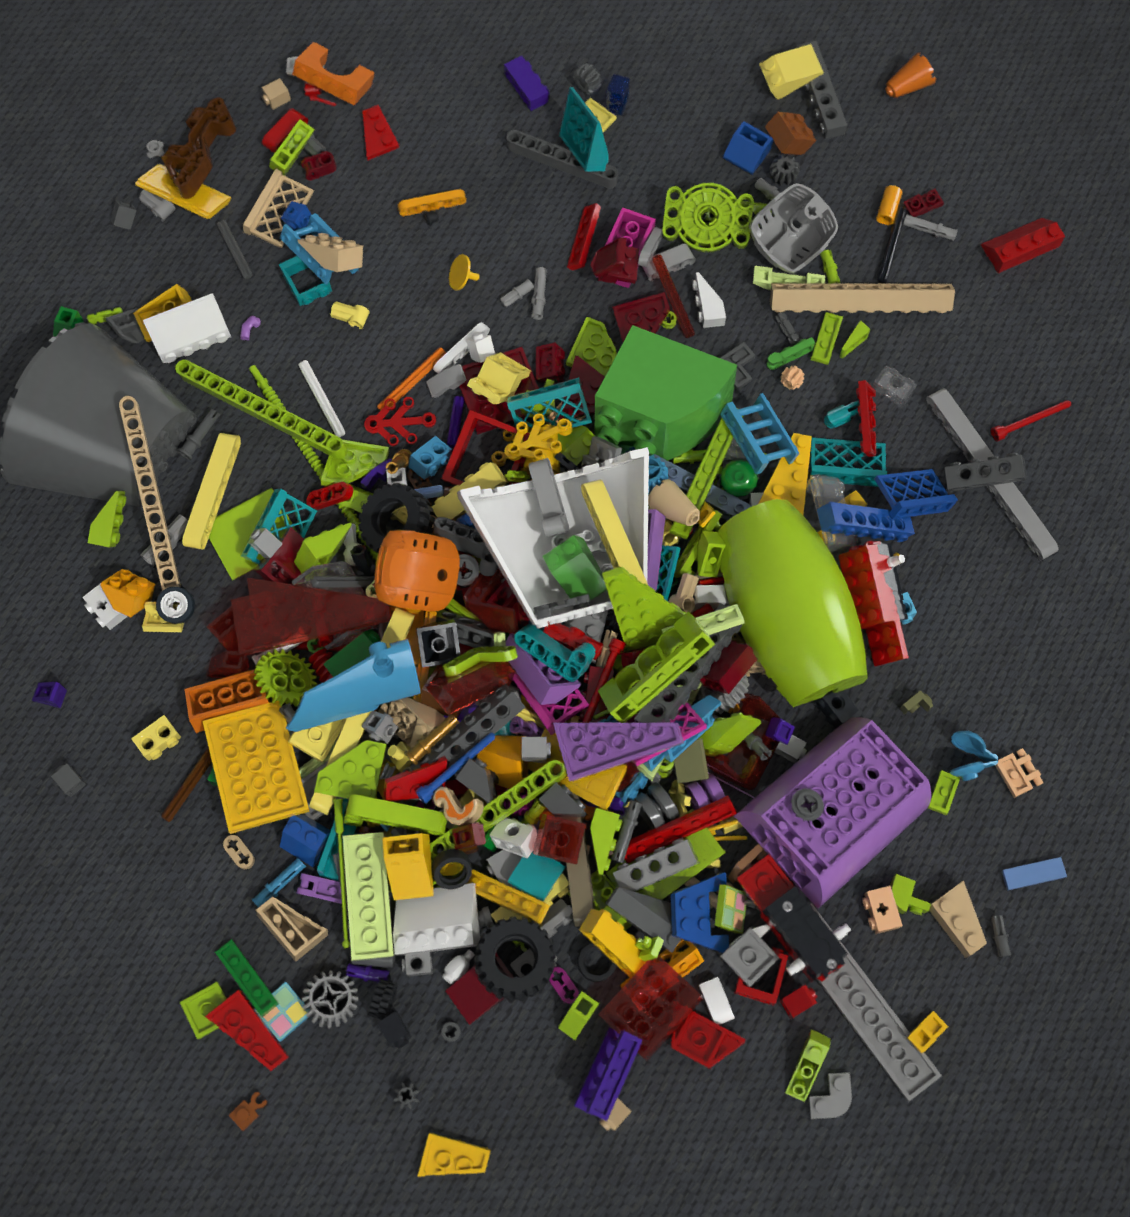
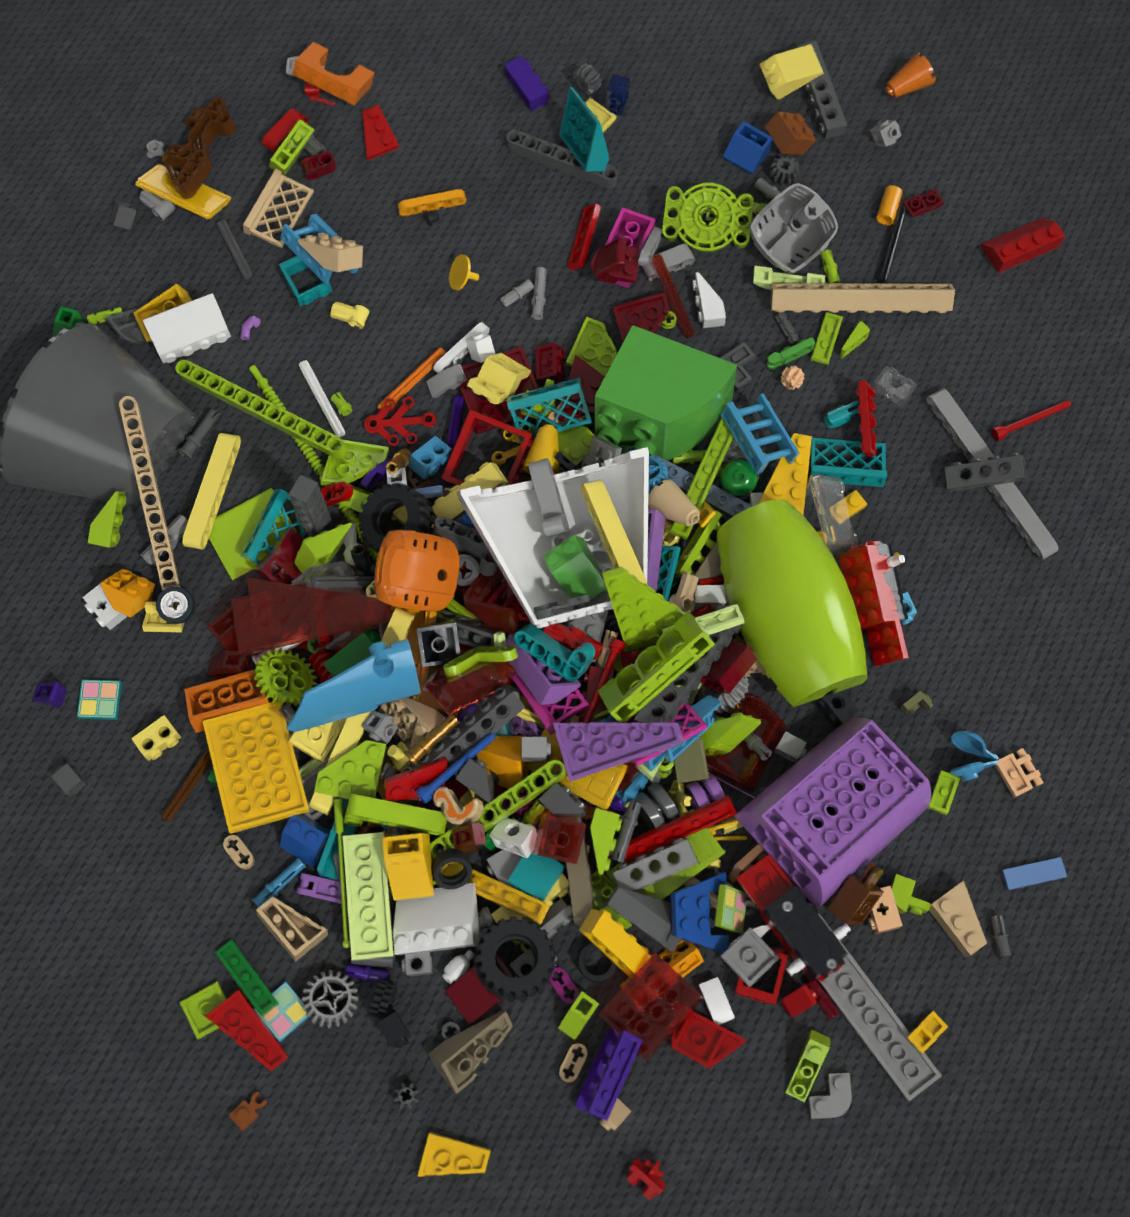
(99, 699): none -> tile
(264, 542): light grey brick -> none
(275, 94): tan brick -> none
(296, 216): blue brick -> none
(310, 507): none -> dark grey brick
(343, 407): none -> lime pin
(463, 1052): none -> dark tan wedge
(516, 476): lime axle -> none
(536, 440): yellow plant -> none
(568, 1060): none -> tan beam
(649, 947): lime tile -> none
(649, 1174): none -> red hips
(709, 553): lime slope -> none
(780, 730): dark purple slope -> none
(810, 797): dark grey gear -> none
(823, 999): none -> dark red axle
(857, 896): none -> reddish brown brick
(863, 522): blue brick -> none
(885, 132): none -> light grey brick
(920, 505): blue fence -> none
(929, 227): light grey pin -> none

